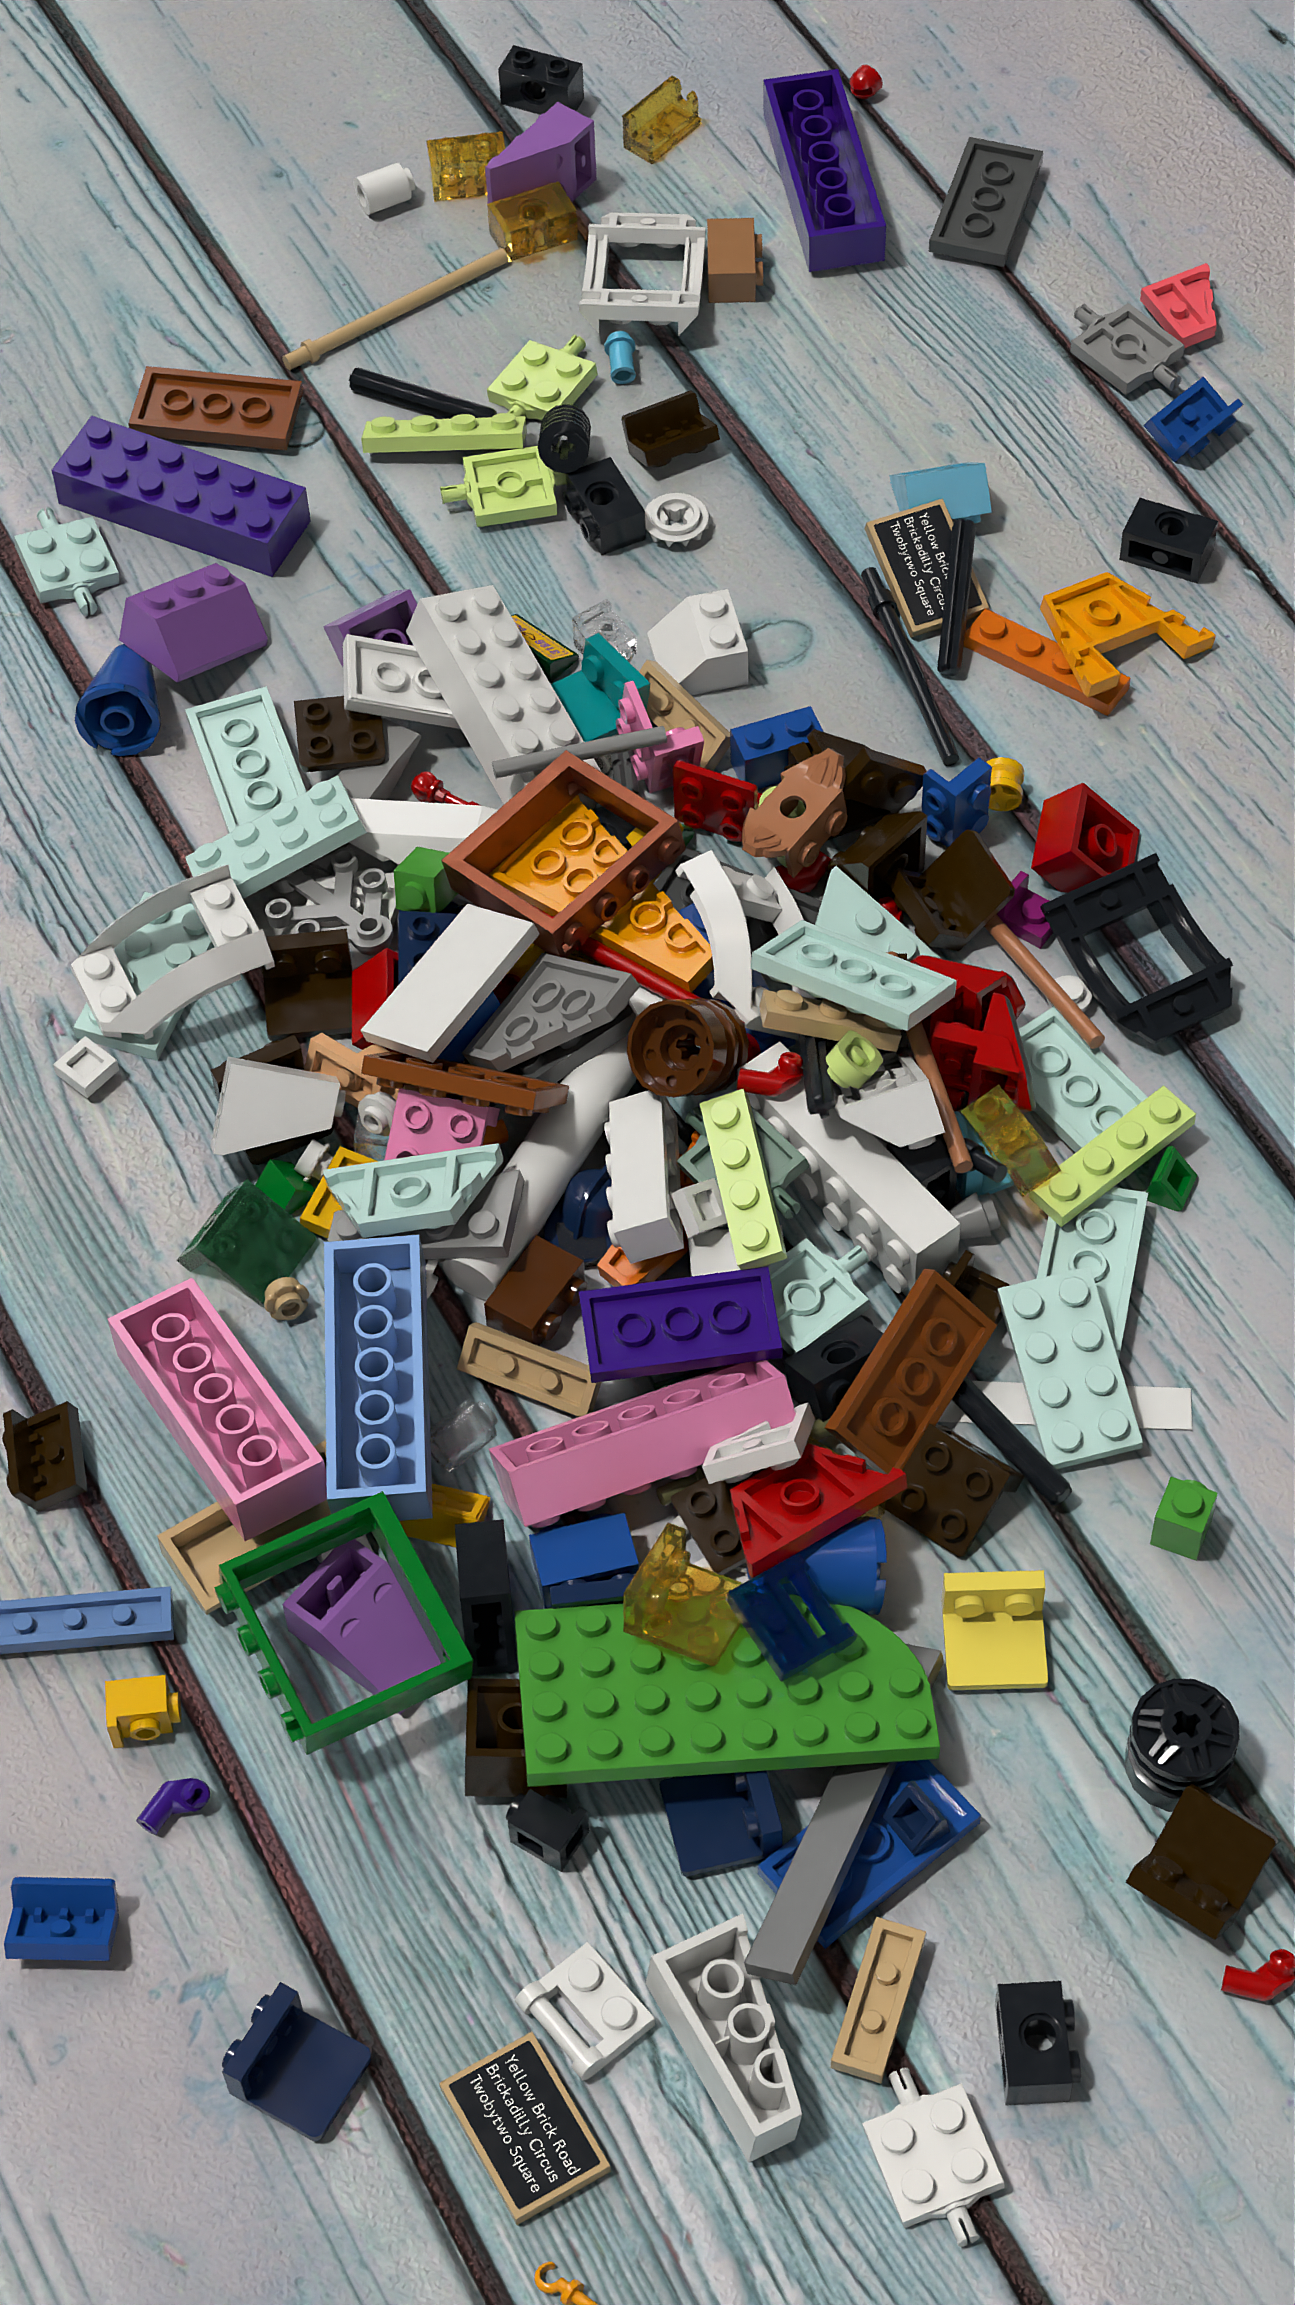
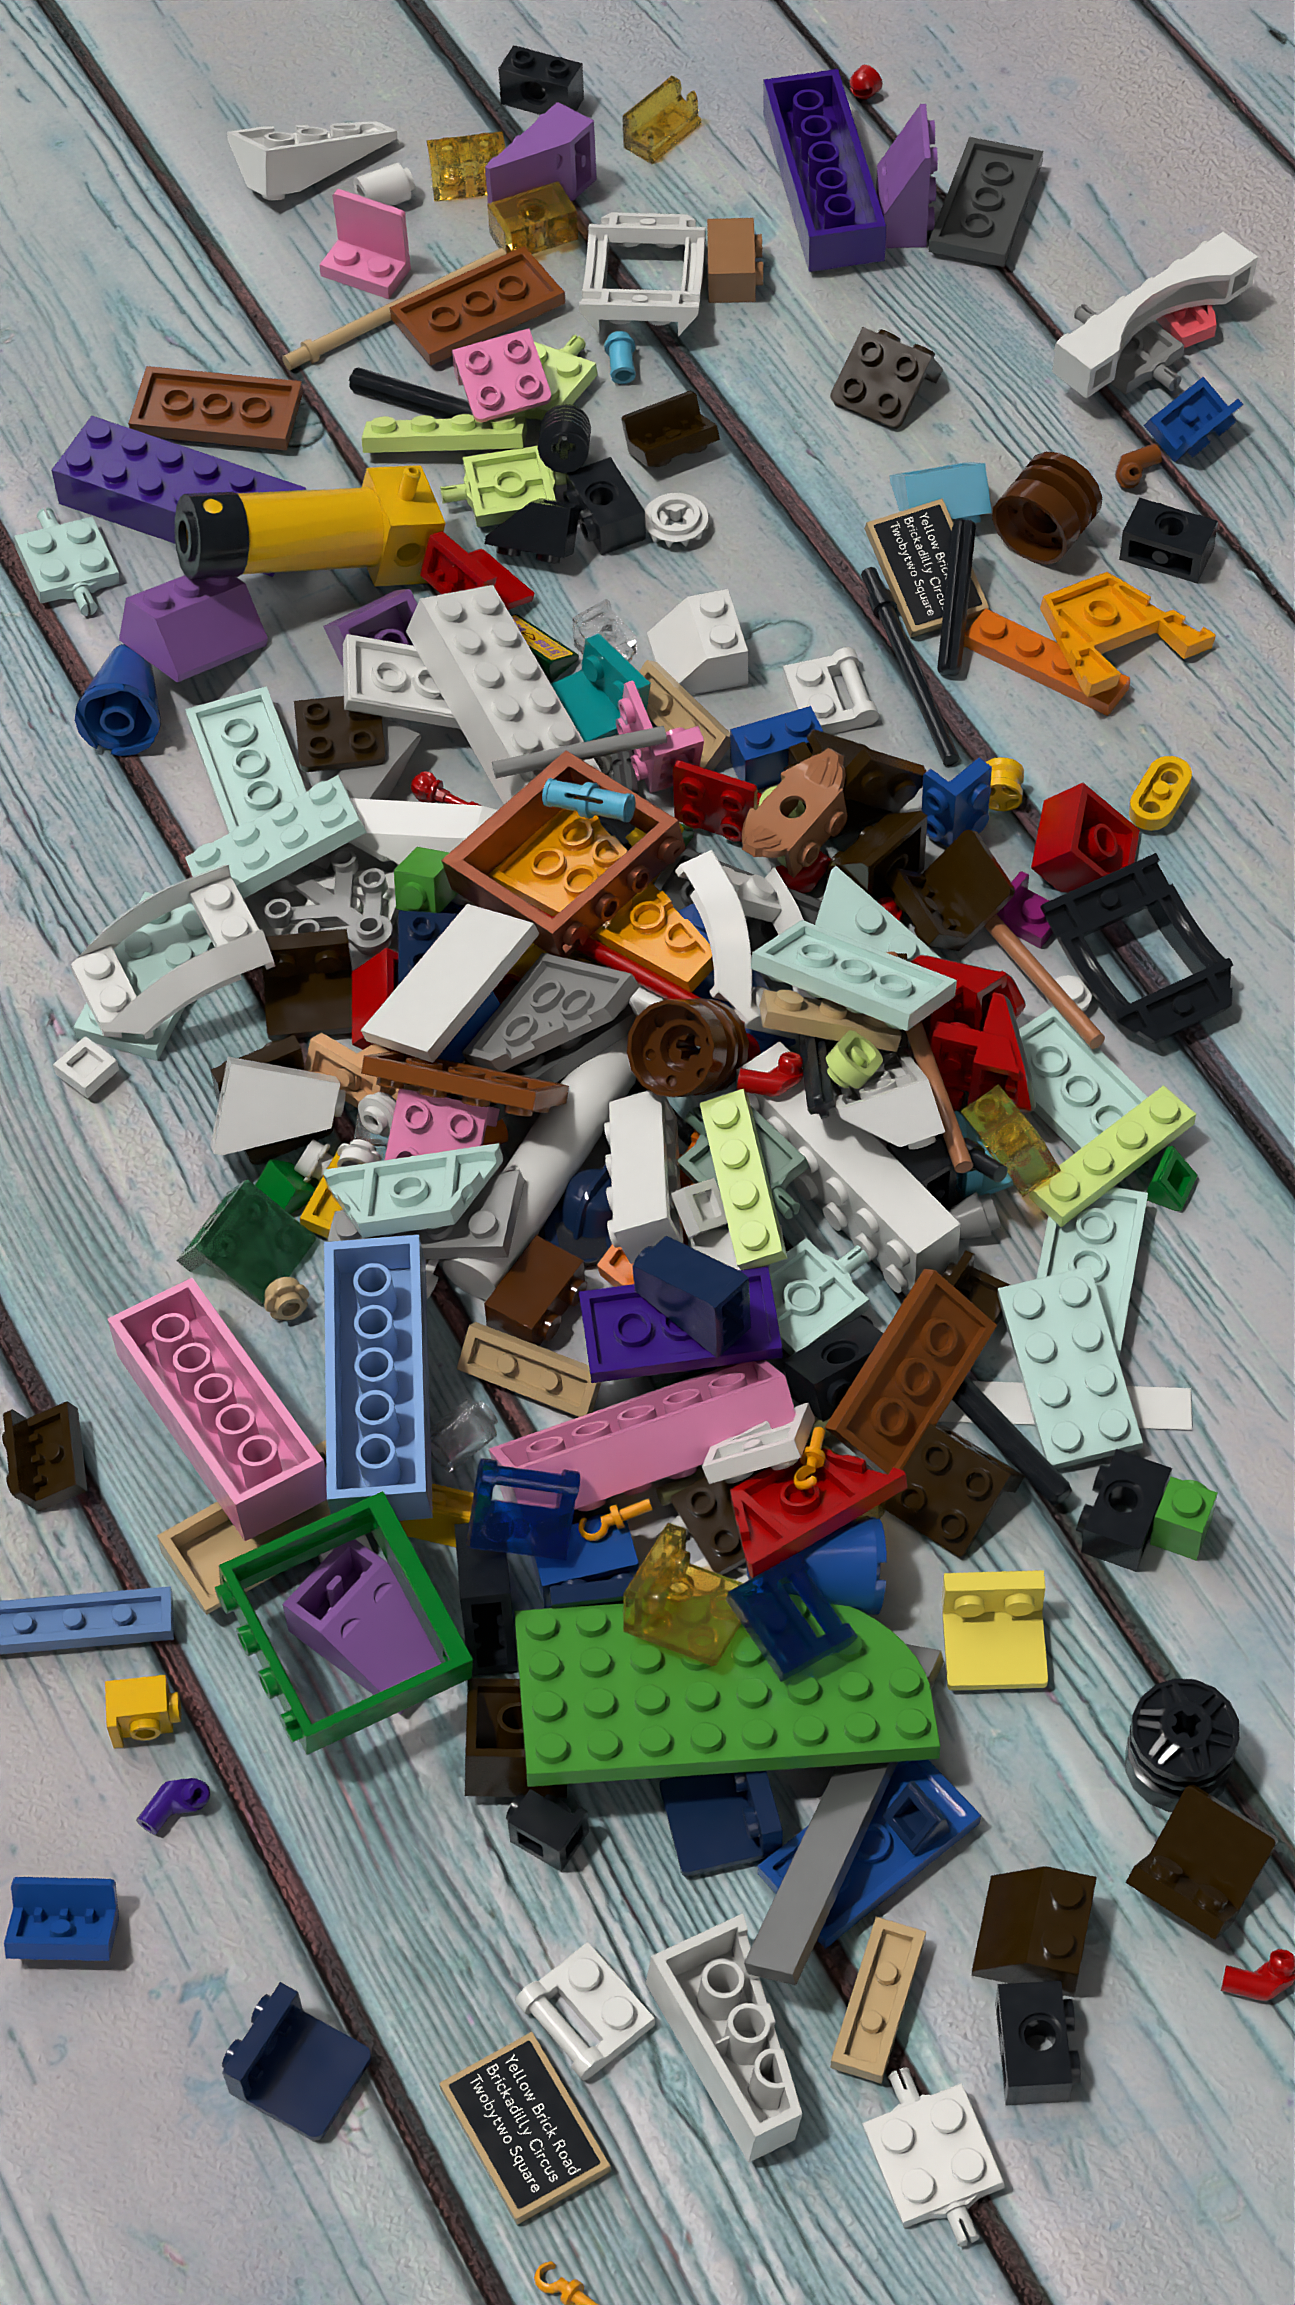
(291, 162): none -> white wedge
(309, 530): none -> yellow piece
(357, 1153): none -> white plate
(369, 246): none -> bright pink bracket
(454, 570): none -> red bracket
(477, 305): none -> dark orange plate
(501, 375): none -> bright pink bracket
(517, 1525): none -> clear blue plate
(538, 528): none -> black slope
(563, 795): none -> medium azure pin
(615, 1517): none -> light orange hand
(695, 1293): none -> dark blue slope
(811, 685): none -> white plate
(811, 1459): none -> light orange hand
(883, 377): none -> dark brown bracket
(906, 184): none -> medium lavender slope
(1035, 1927): none -> dark brown slope
(1047, 508): none -> reddish brown wheel
(1123, 1535): none -> black brick
(1132, 464): none -> dark orange arm
(1157, 796): none -> yellow plate
(1206, 276): none -> white arch

